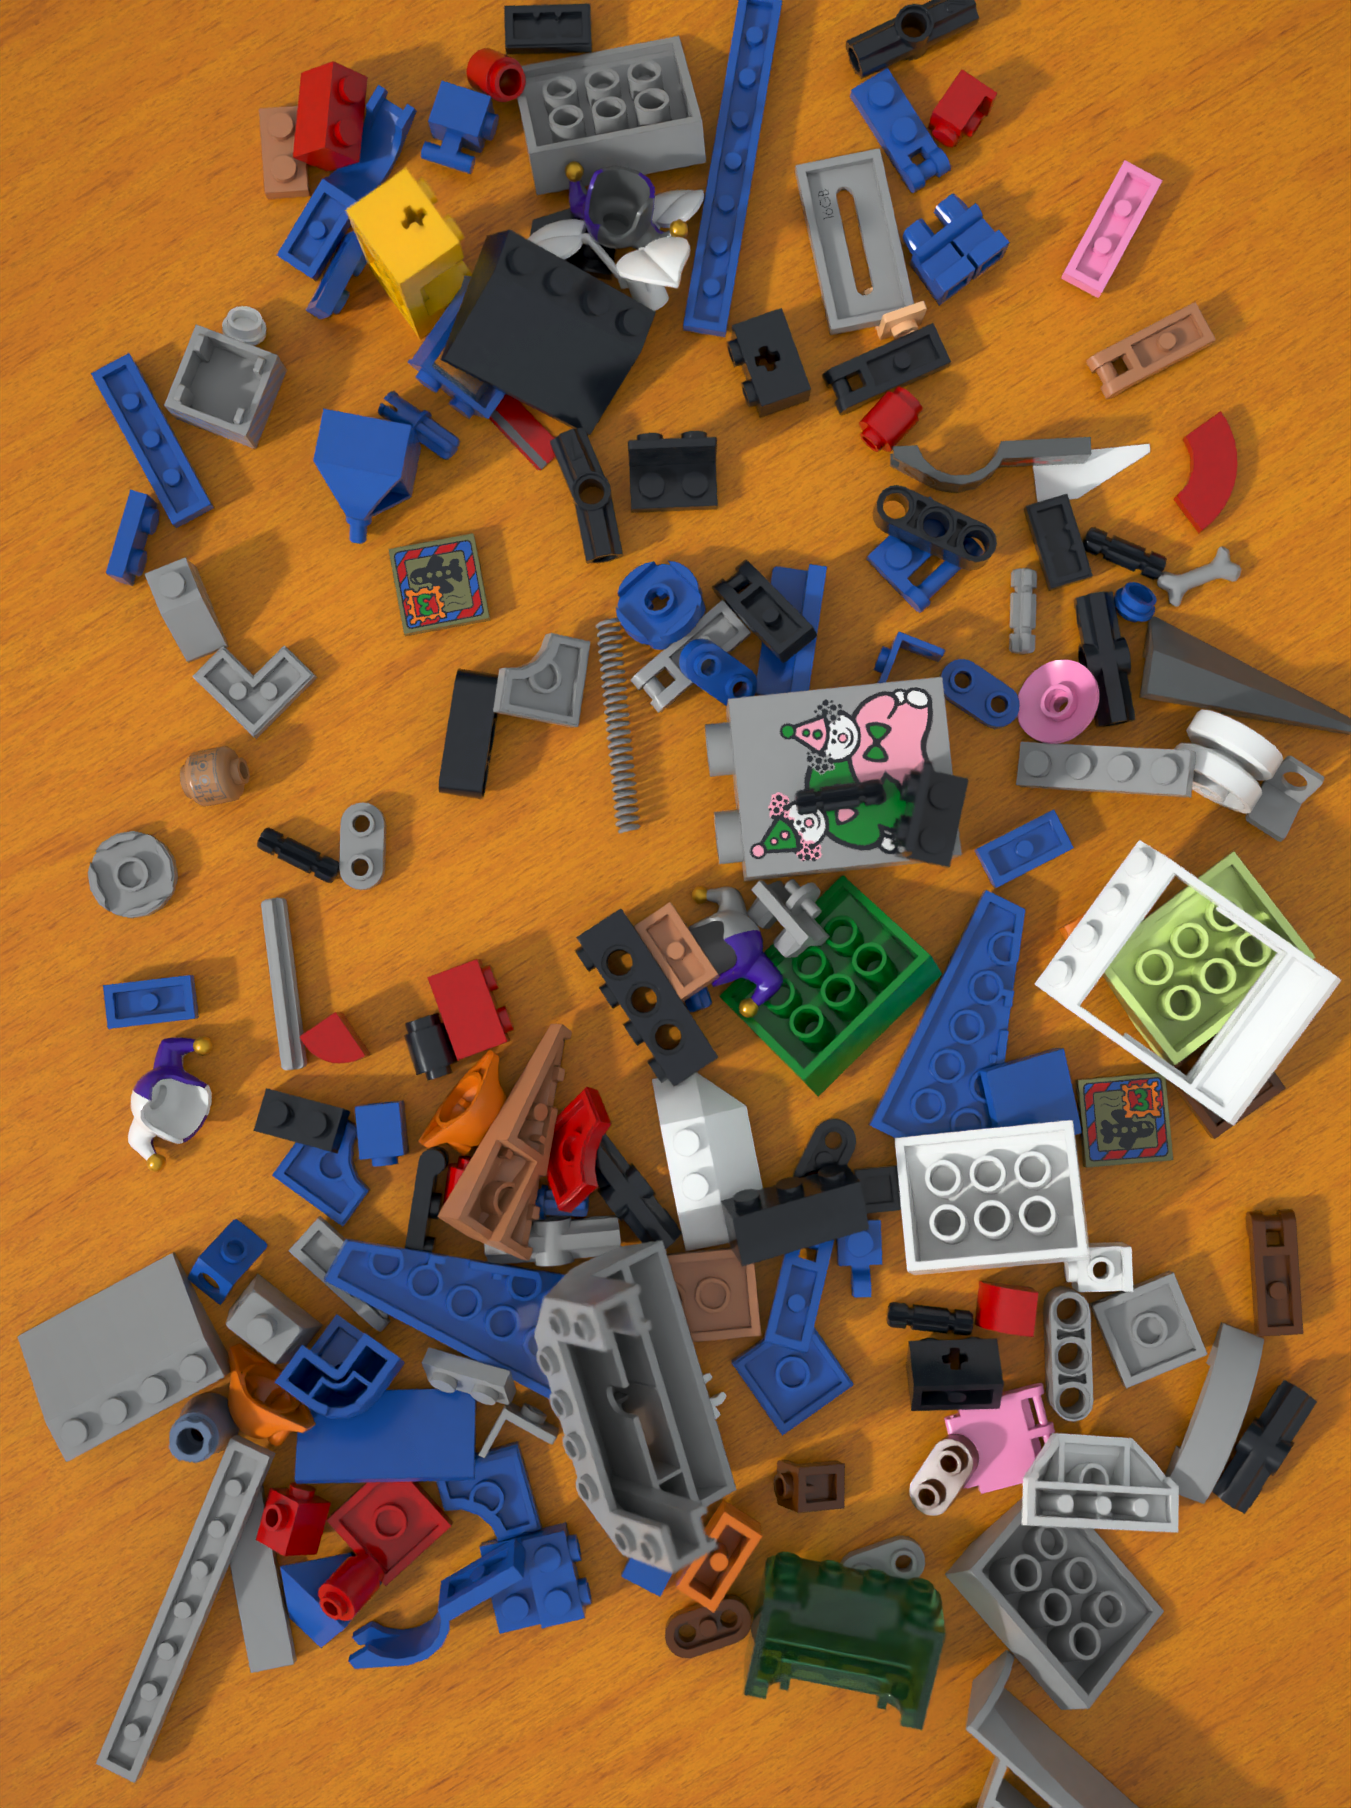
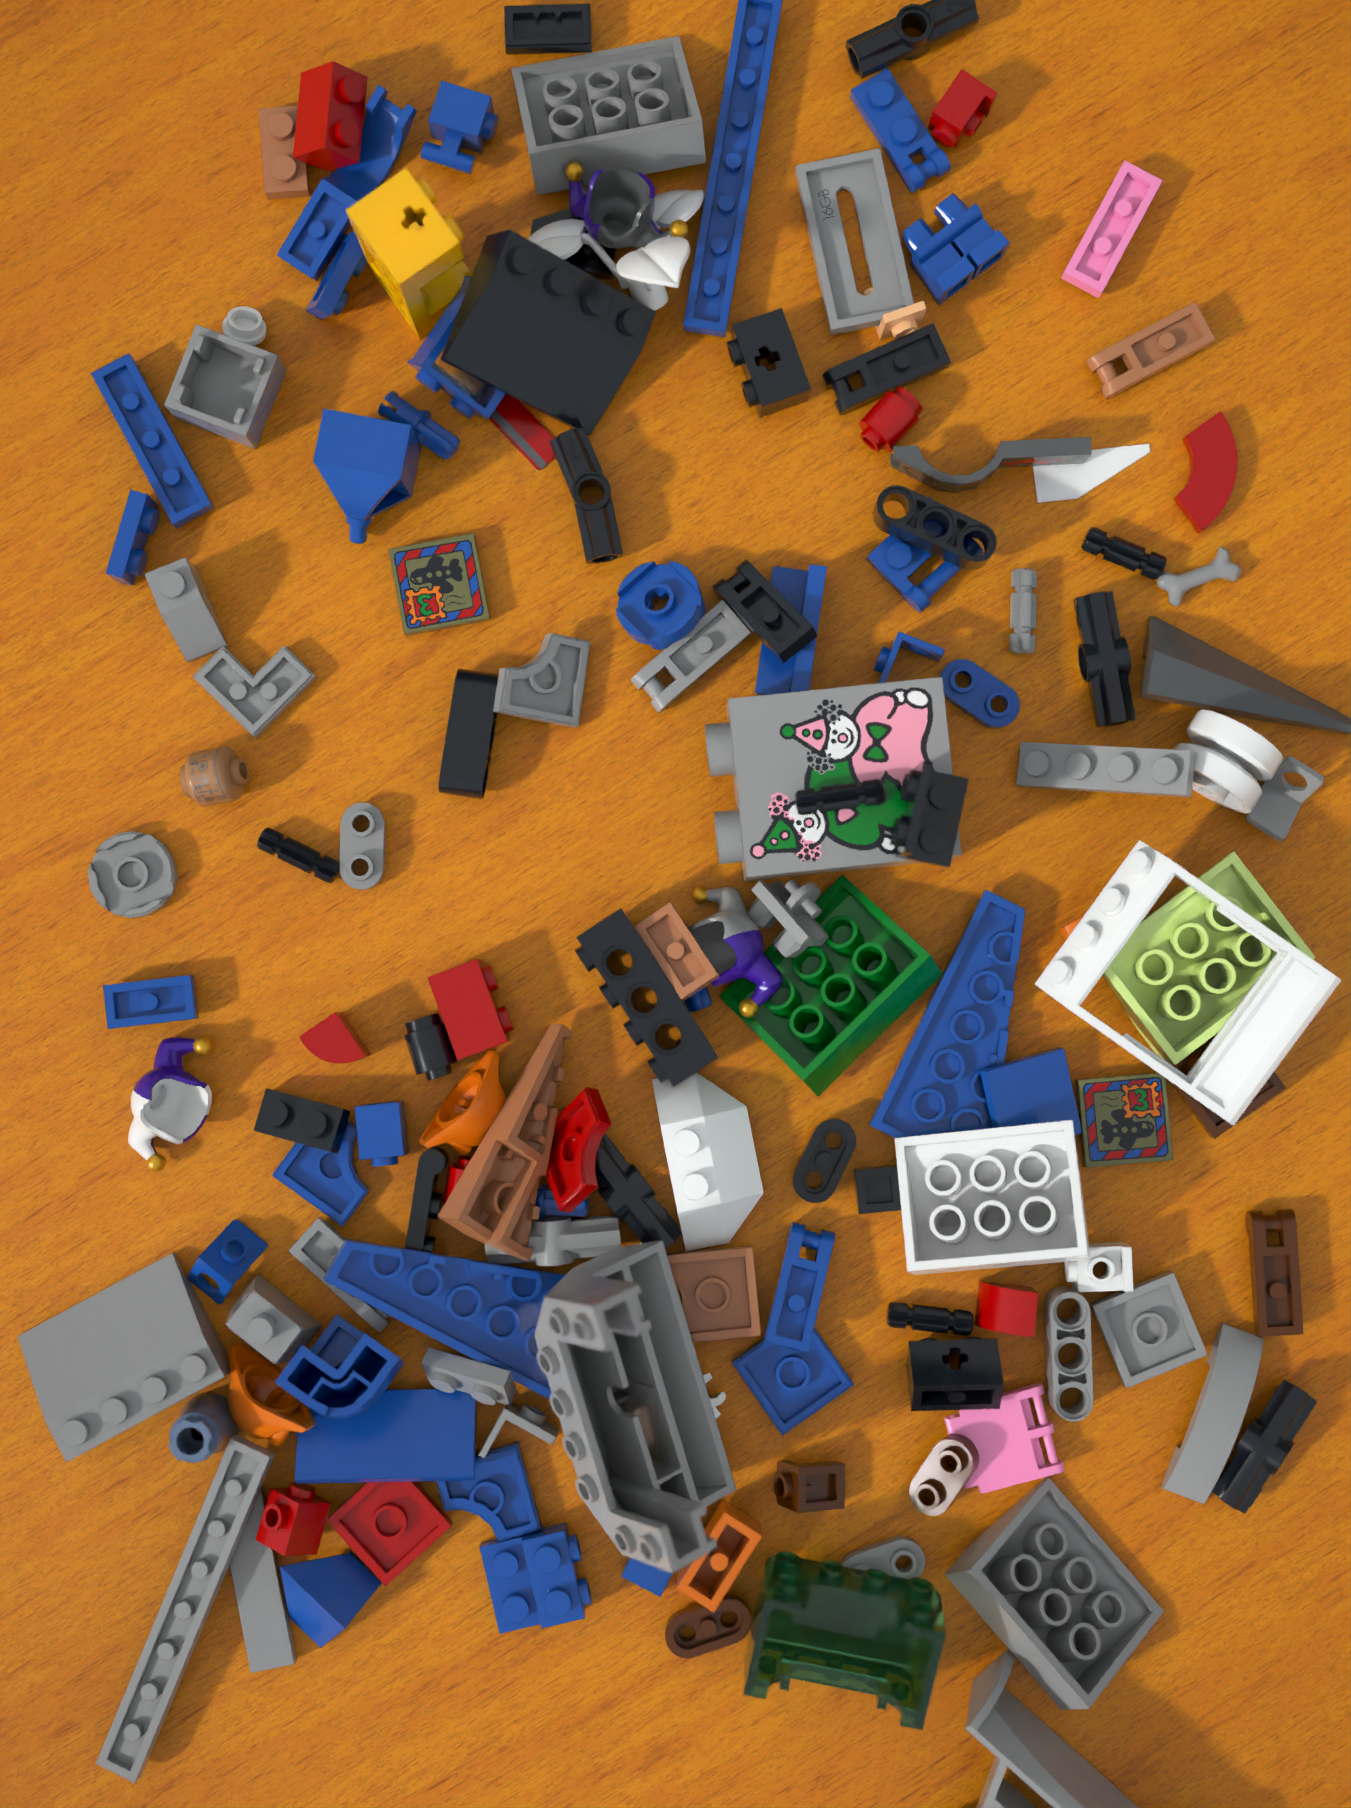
(283, 983): light grey axle -> none
(350, 1587): red brick -> none
(457, 1595): blue piece -> none
(496, 75): red brick -> none
(614, 724): light grey piece -> none
(673, 472): black bracket -> none
(720, 675): blue plate -> none
(795, 1214): black brick -> none
(859, 1252): blue plate -> none
(1024, 849): blue plate -> none
(1045, 693): bright pink dish -> none
(1058, 542): black plate -> none
(1098, 1486): white wedge -> none
(1135, 602): blue plate -> none

